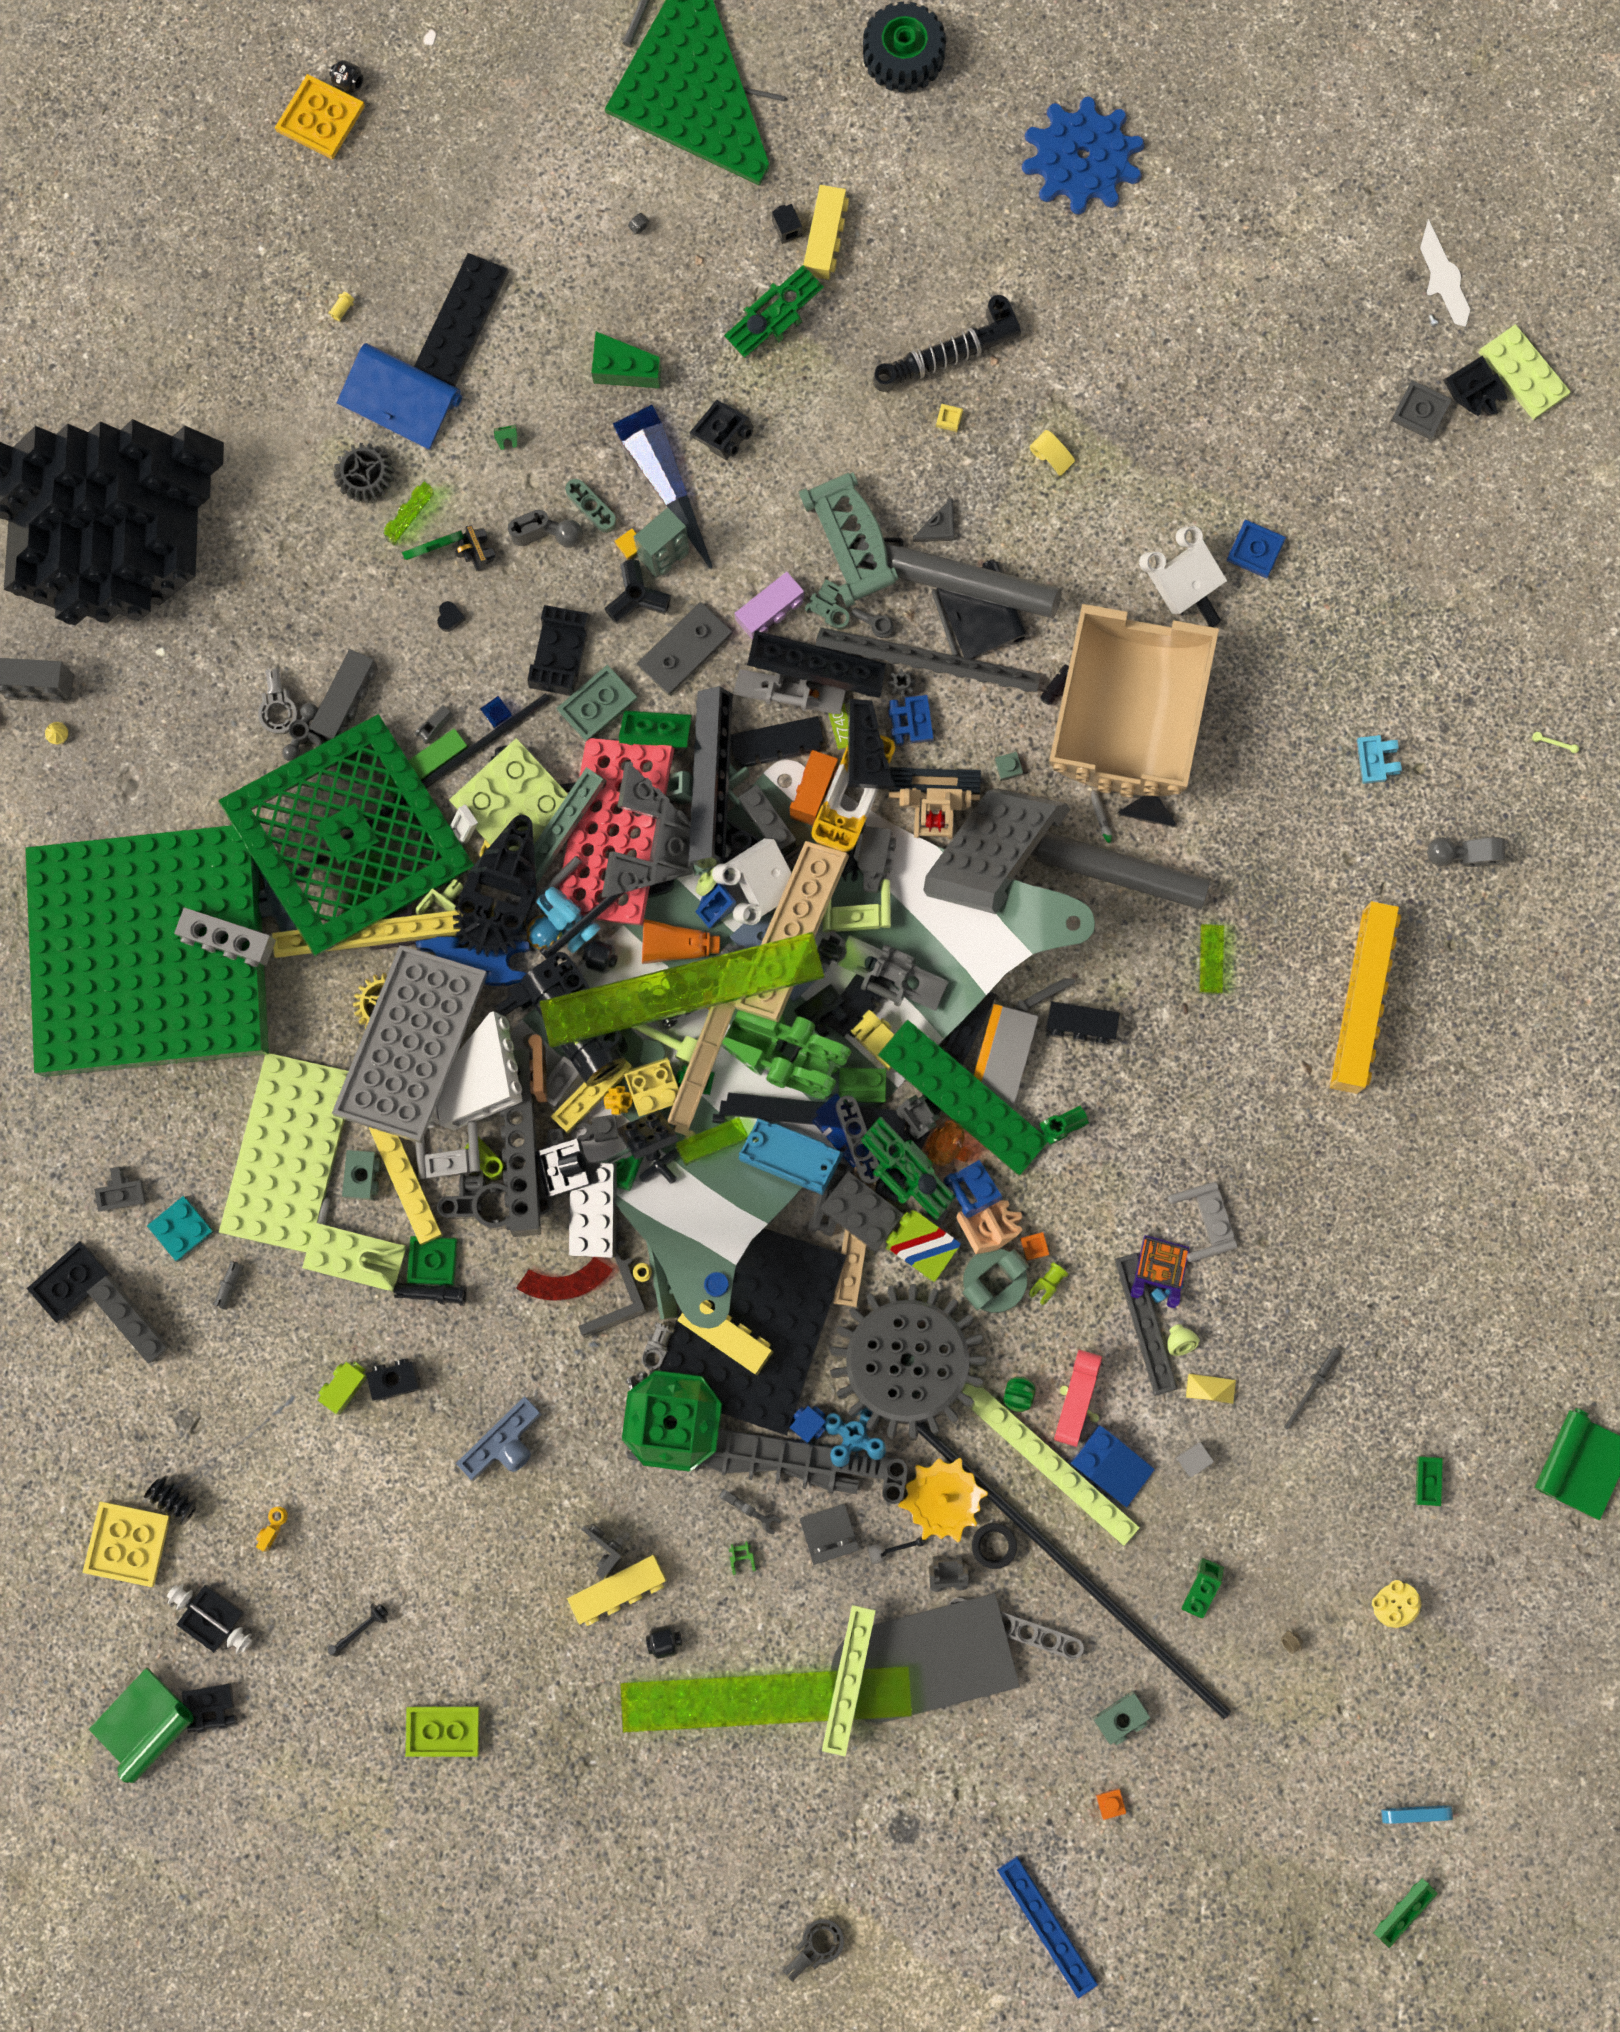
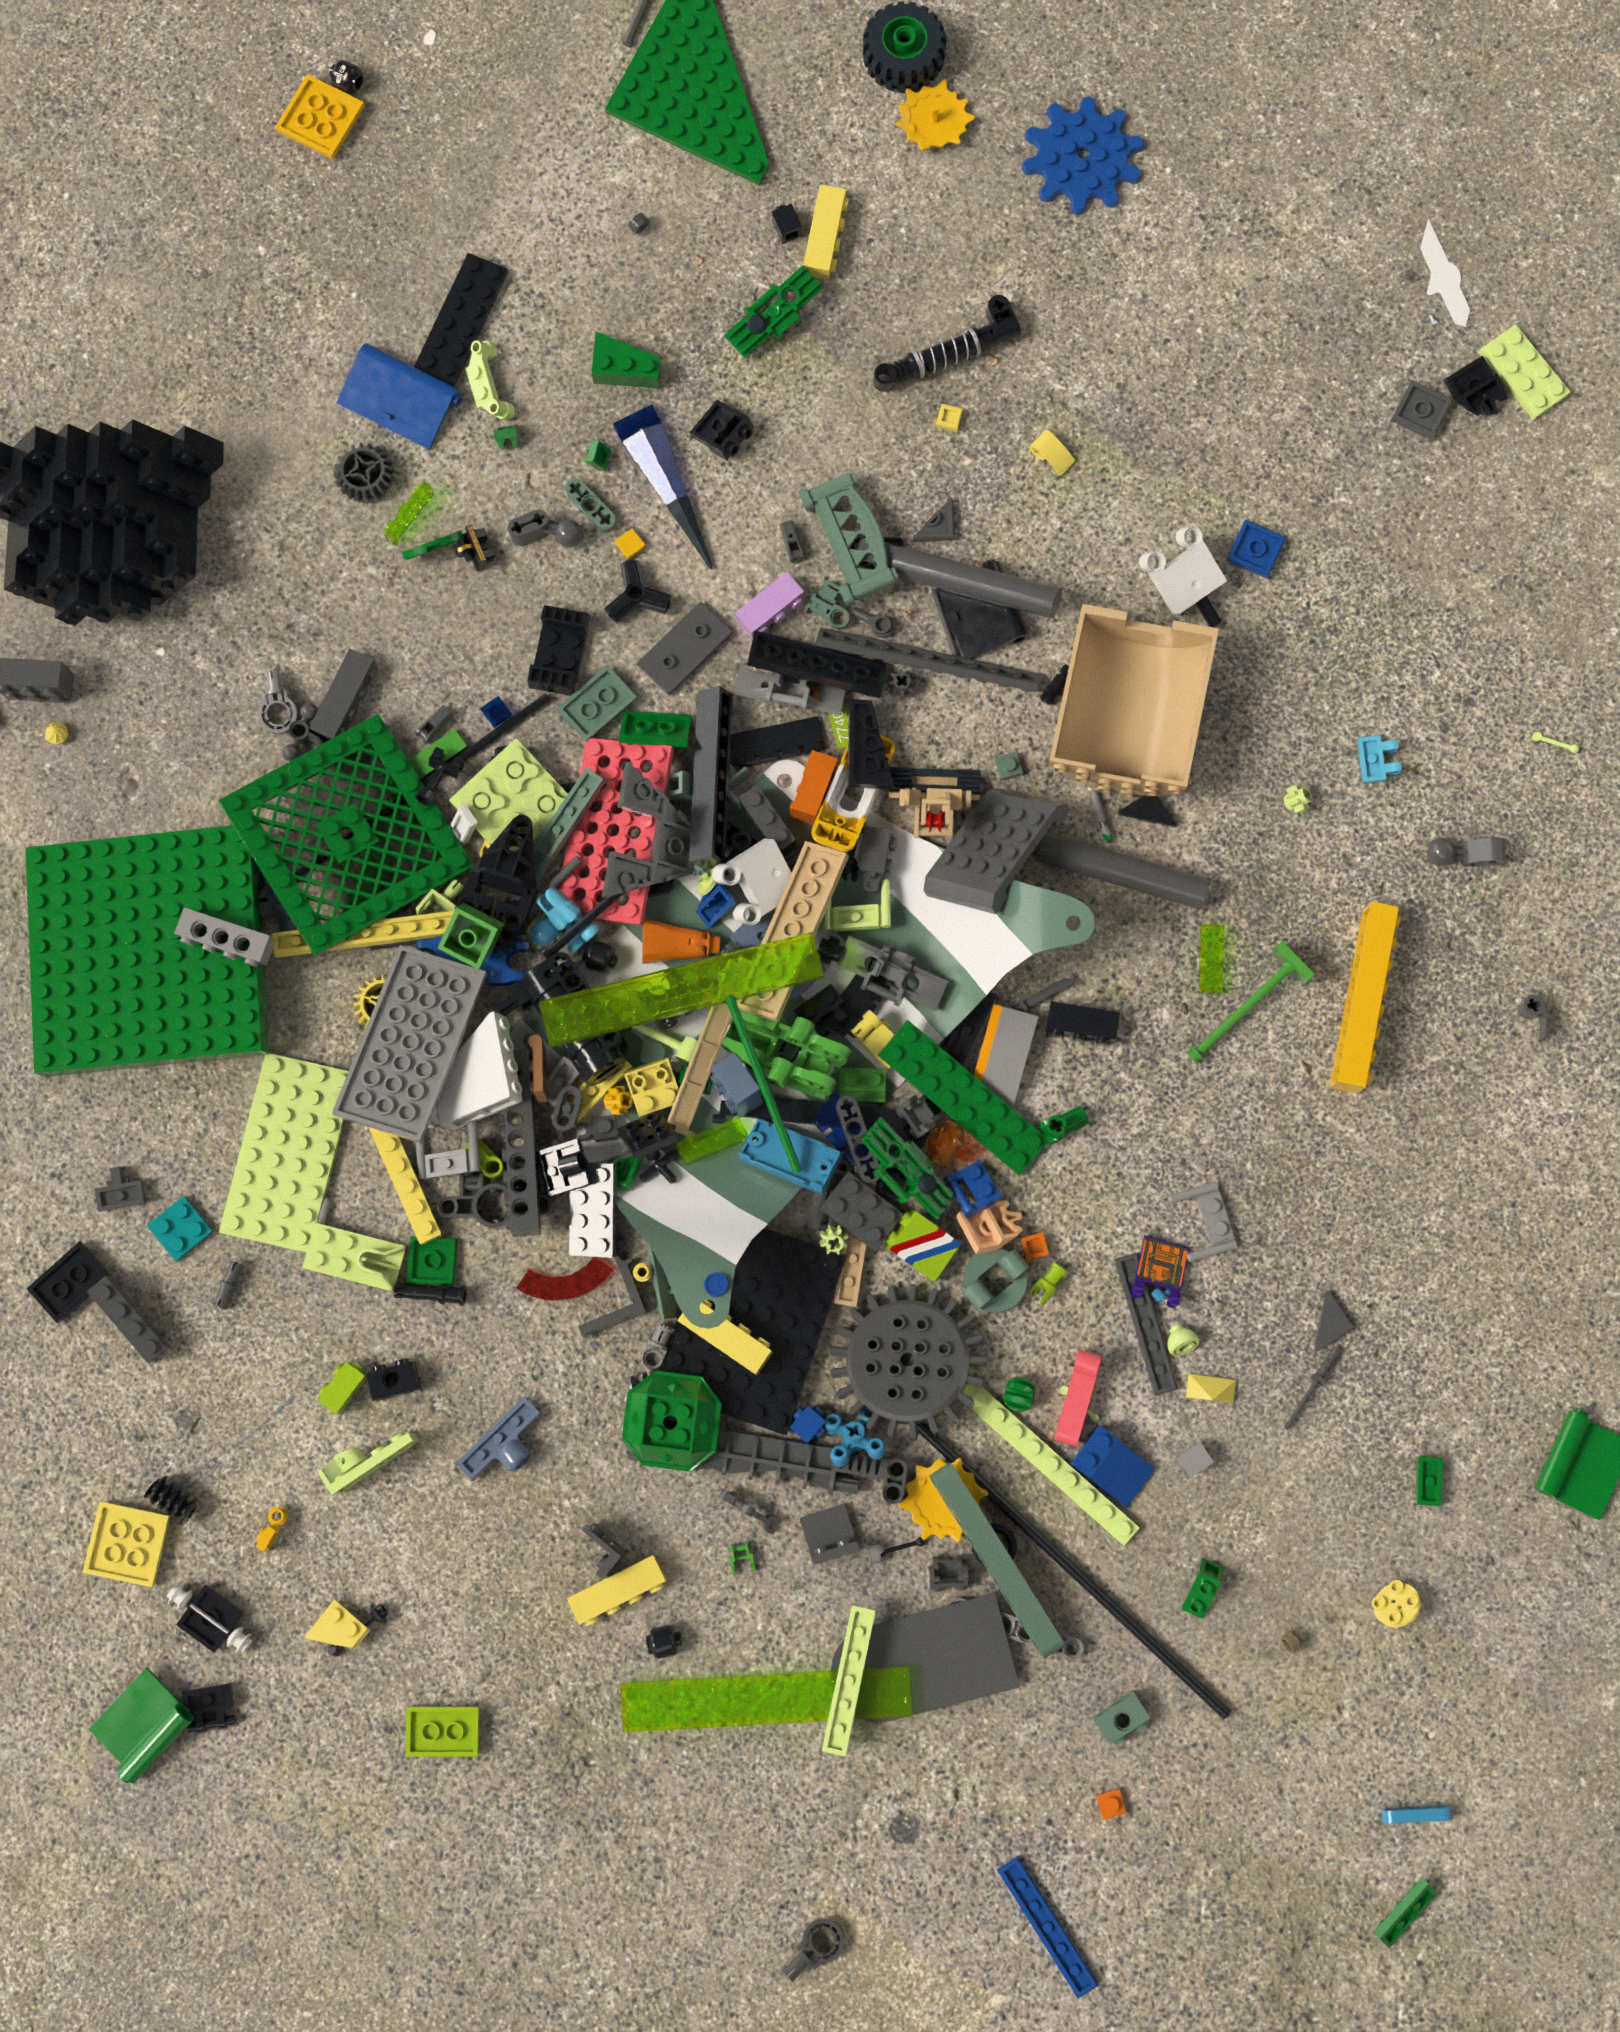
(338, 1628): none -> light yellow wing
(341, 306): light yellow pin -> none
(341, 1477): none -> yellowish green plate
(354, 1164): sand green brick -> none
(425, 795): none -> black bar
(449, 616): black tile -> none
(471, 936): none -> bright green brick
(482, 381): none -> yellowish green plate
(567, 1110): none -> dark grey plate
(598, 456): none -> green tile
(662, 543): sand green brick -> none
(736, 1085): none -> sand blue brick
(763, 1084): none -> green piece
(765, 94): dark grey axle -> none
(791, 539): none -> dark grey bar
(832, 1233): none -> yellowish green gear
(918, 719): blue plate -> none
(934, 116): none -> yellow piece
(996, 1560): none -> sand green beam
(1291, 965): none -> bright green tile
(1297, 798): none -> yellowish green gear
(1332, 1322): none -> dark grey tile
(1539, 1011): none -> dark grey panel

